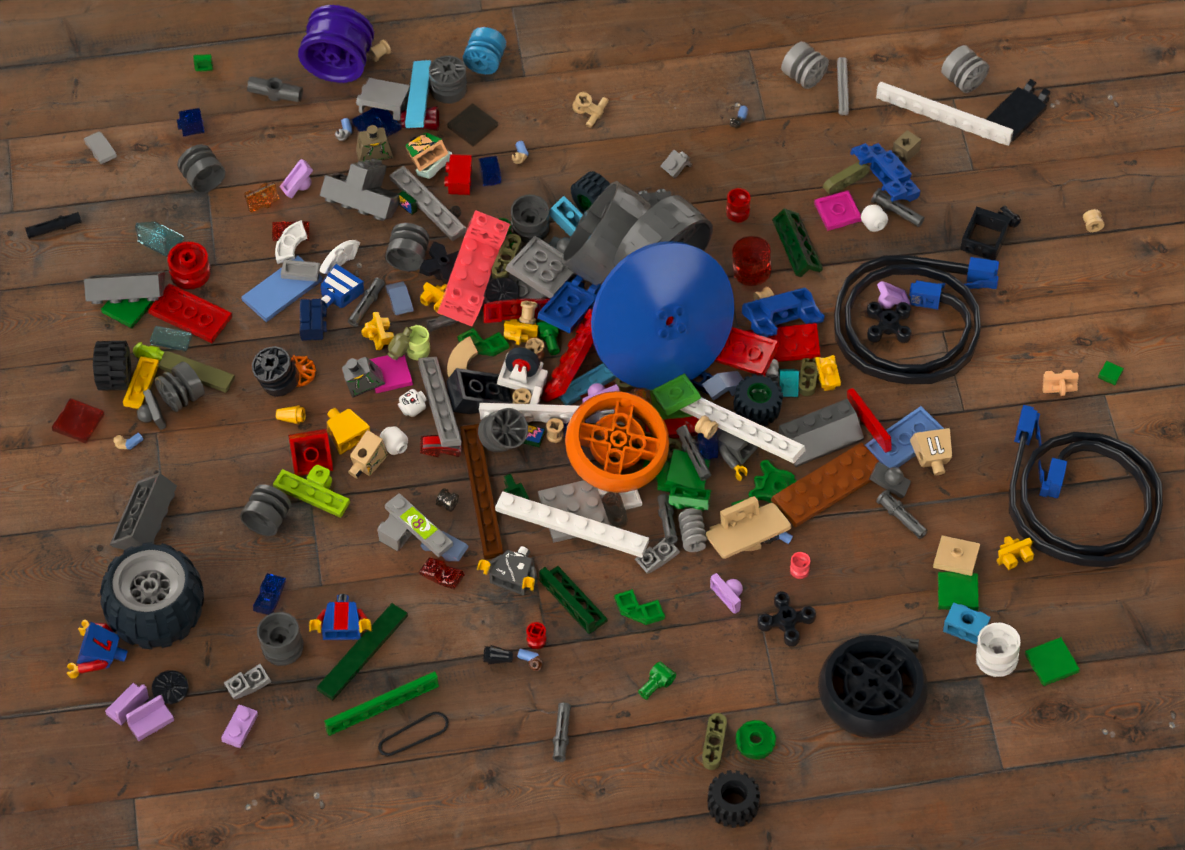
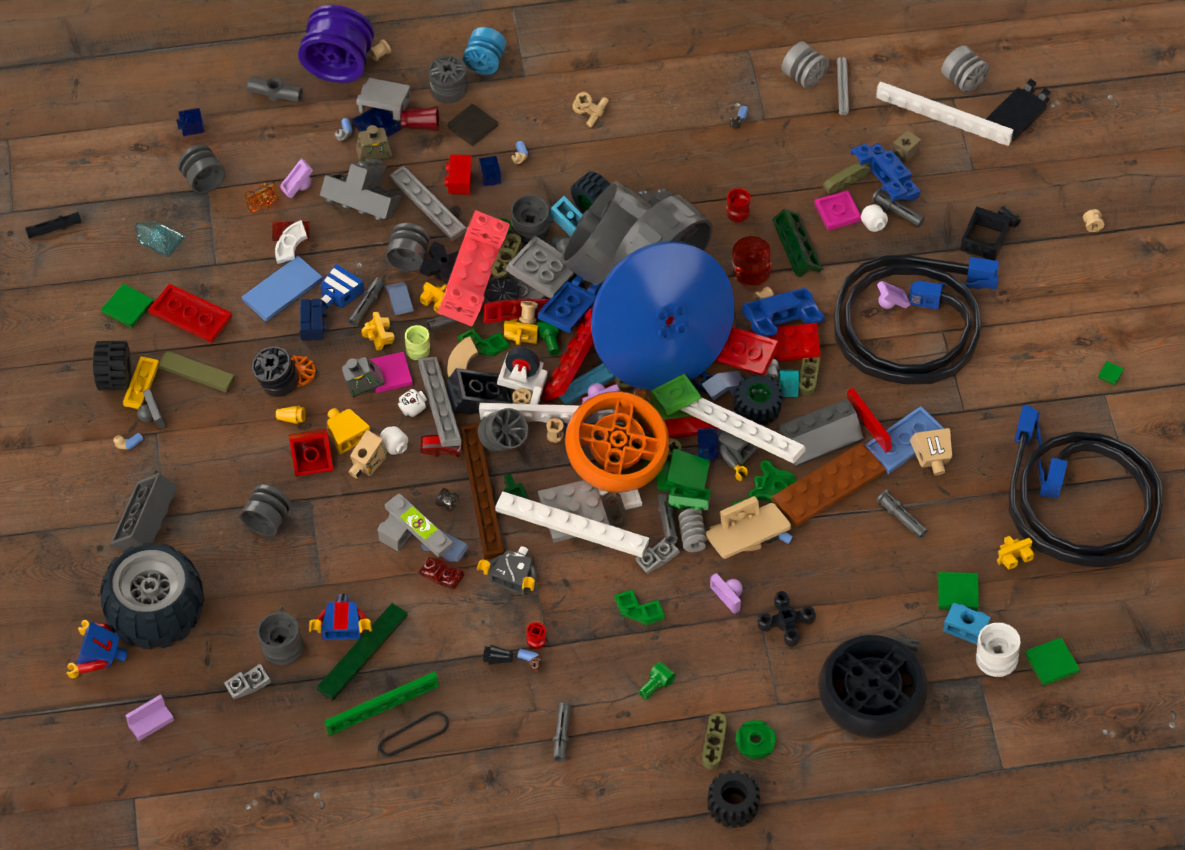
(78, 420): clear red tile -> none
(100, 147): light grey slope -> none
(124, 286): slope -> none
(128, 701): lavender panel -> none
(147, 351): lime arm -> none
(170, 338): clear light blue tile -> none
(171, 686): black wheel -> none
(179, 386): dark grey wheel -> none
(188, 265): red wheel -> none
(203, 62): green tile -> none
(239, 726): lavender plate -> none
(269, 594): clear blue slope -> none
(300, 270): light grey tile -> none
(313, 490): lime plate -> none
(339, 255): white tile -> none
(399, 344): olive plant -> none
(407, 202): dark green tile -> none
(418, 94): medium azure tile -> none
(426, 150): light nougat torso -> none
(431, 170): light aqua plate -> none
(534, 436): tile -> none
(537, 345): tan wheel -> none
(570, 602): dark green fence -> none
(675, 163): light grey bracket -> none
(684, 434): dark grey pin -> none
(706, 427): tan wheel -> none
(800, 565): coral wheel -> none
(828, 372): yellow hips -> none
(888, 322): black gear -> none
(890, 479): dark grey tile -> none
(956, 555): tan plate -> none
(1061, 382): light nougat hips -> none

